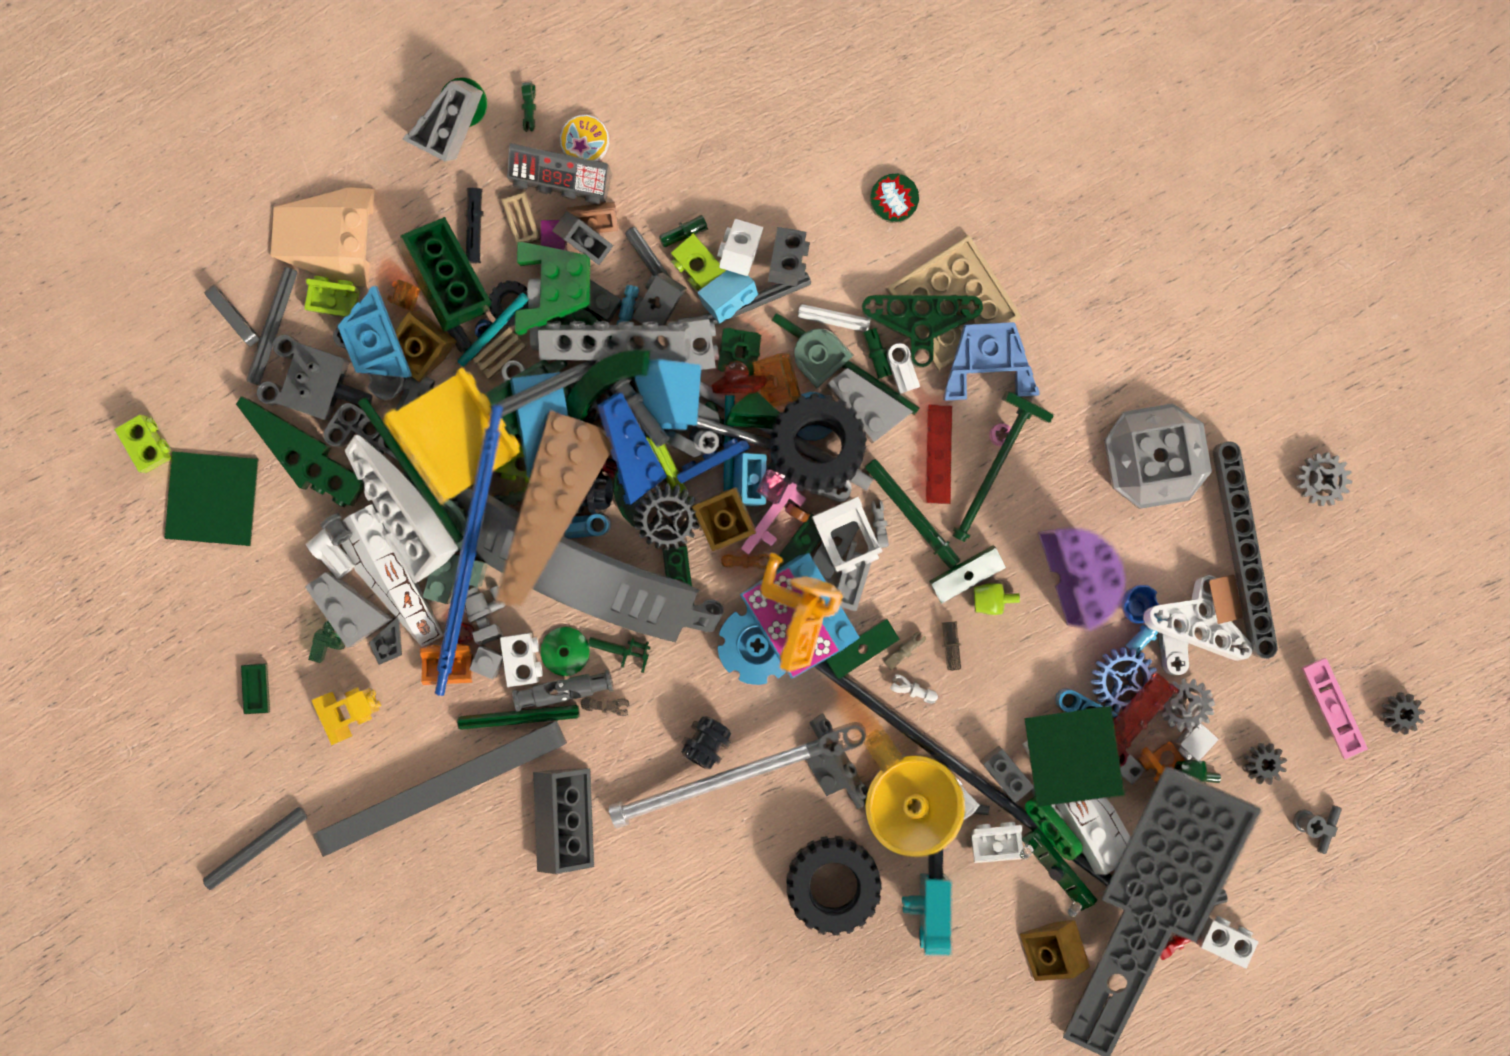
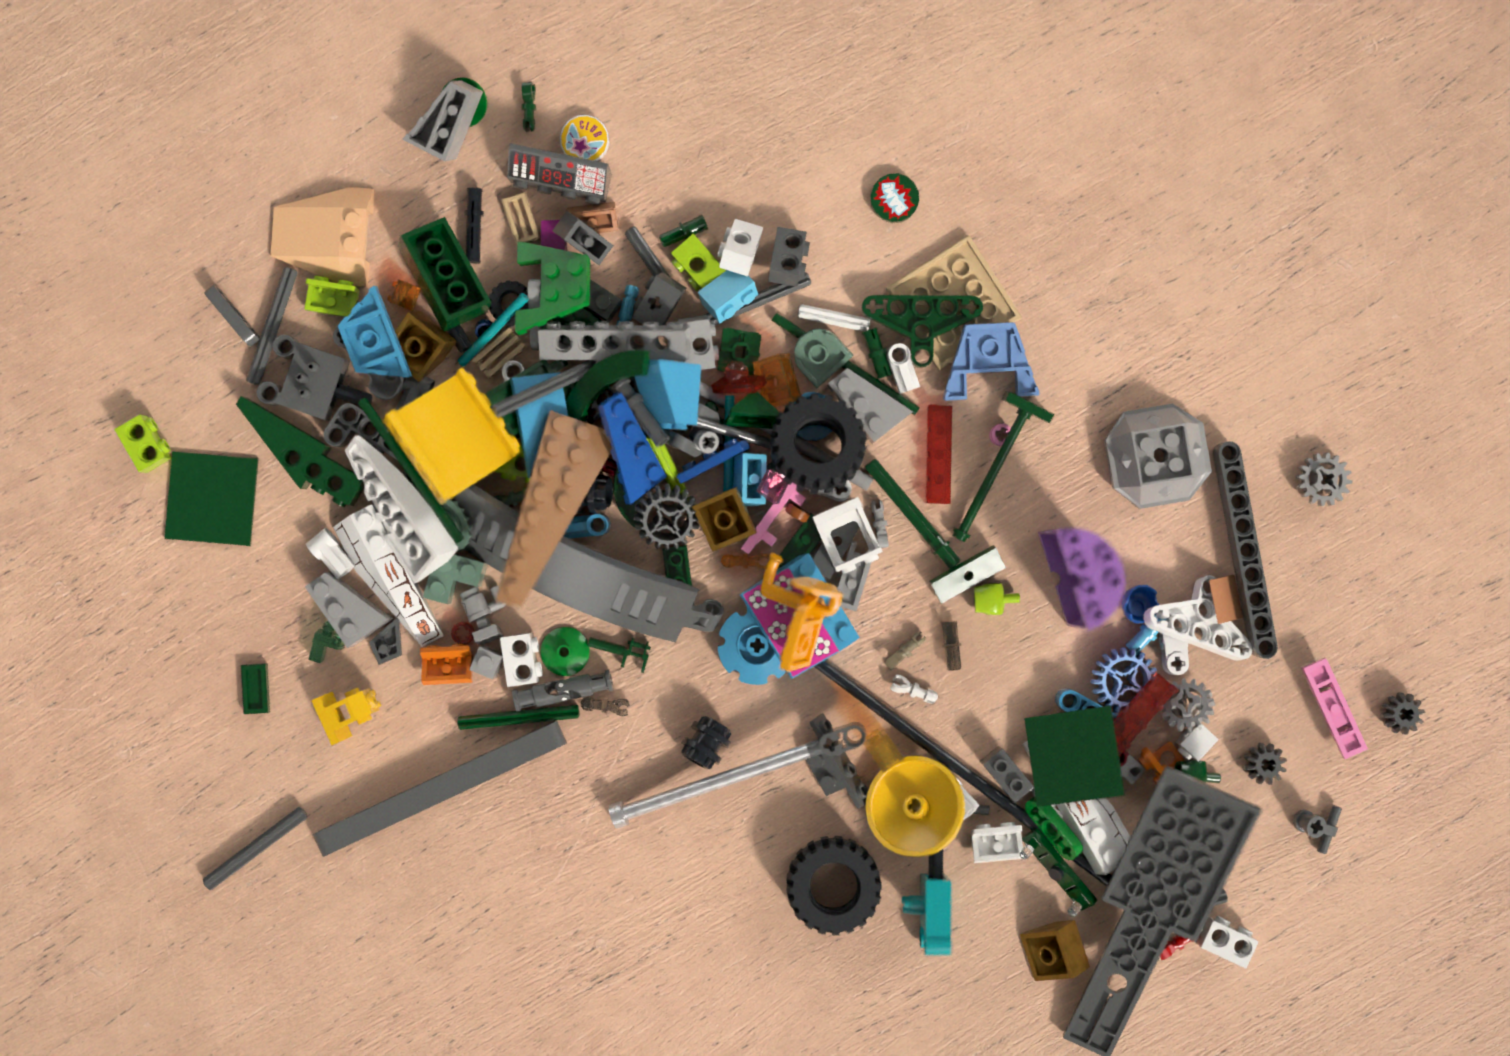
(336, 529): dark grey bush -> none
(468, 549): blue axle -> none
(563, 820): dark grey slope -> none
(874, 641): dark green tile -> none

